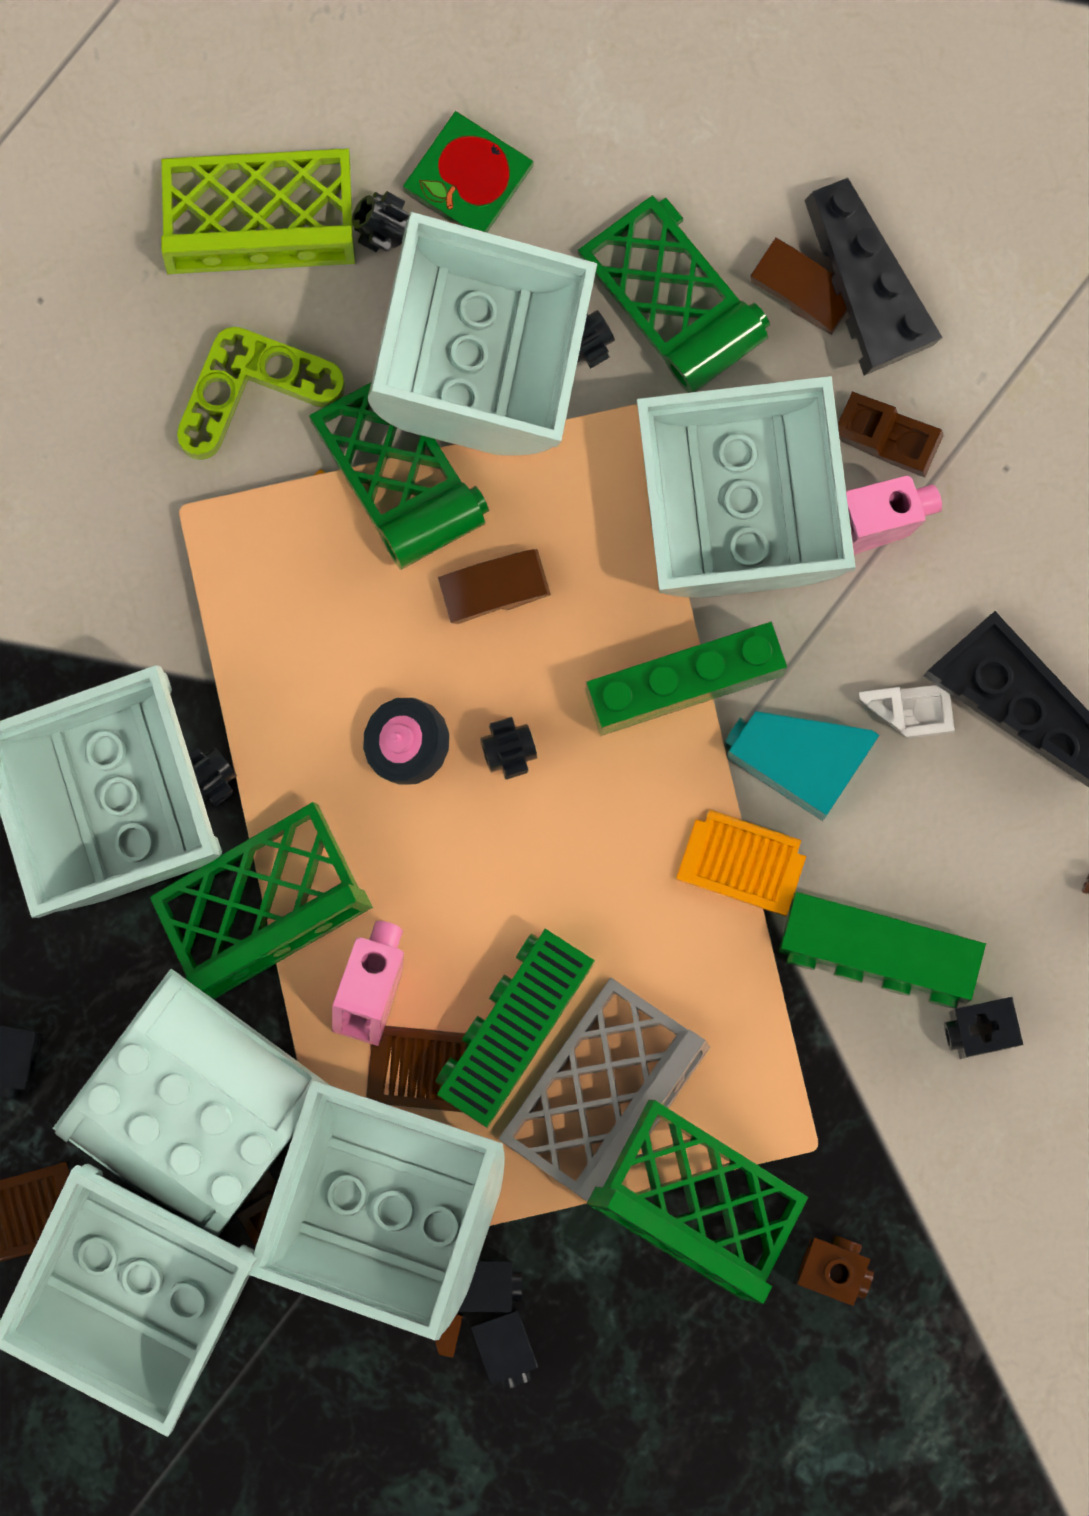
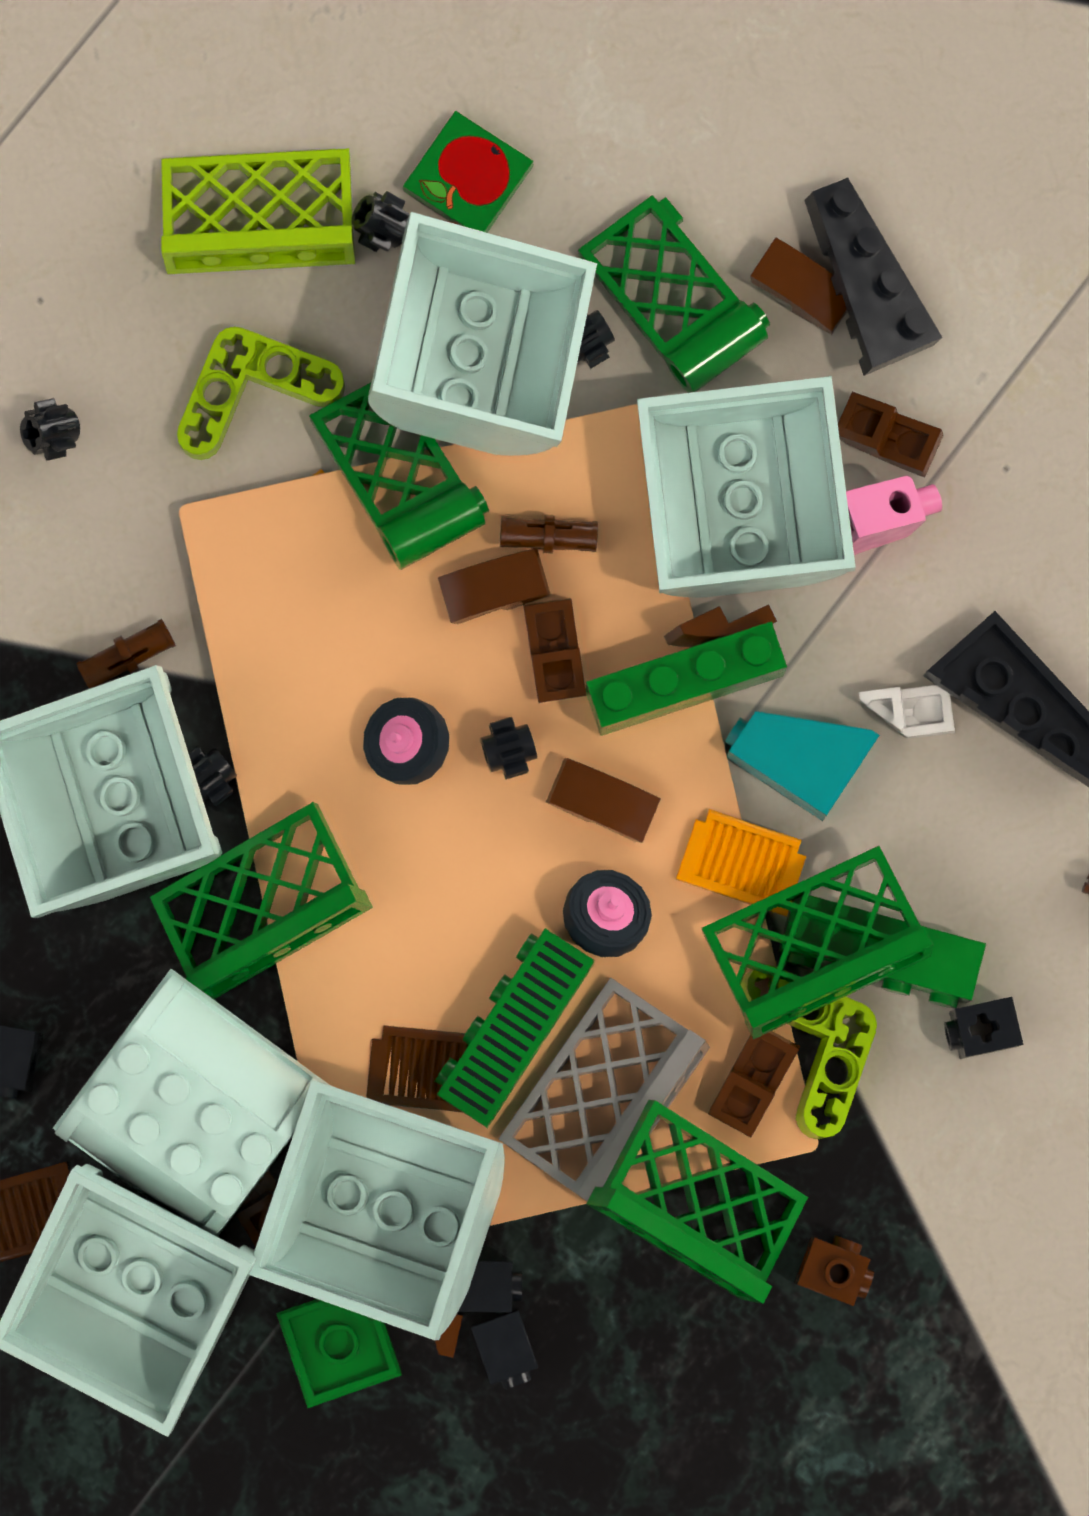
(50, 429): none -> black gear
(126, 654): none -> reddish brown pin
(336, 1350): none -> green tile
(366, 997): bright pink torso -> none
(548, 534): none -> reddish brown pin
(554, 650): none -> reddish brown slope
(603, 800): none -> reddish brown slope
(607, 913): none -> black wheel
(714, 626): none -> reddish brown slope
(753, 1081): none -> reddish brown slope
(831, 1030): none -> lime beam
(837, 979): none -> green fence

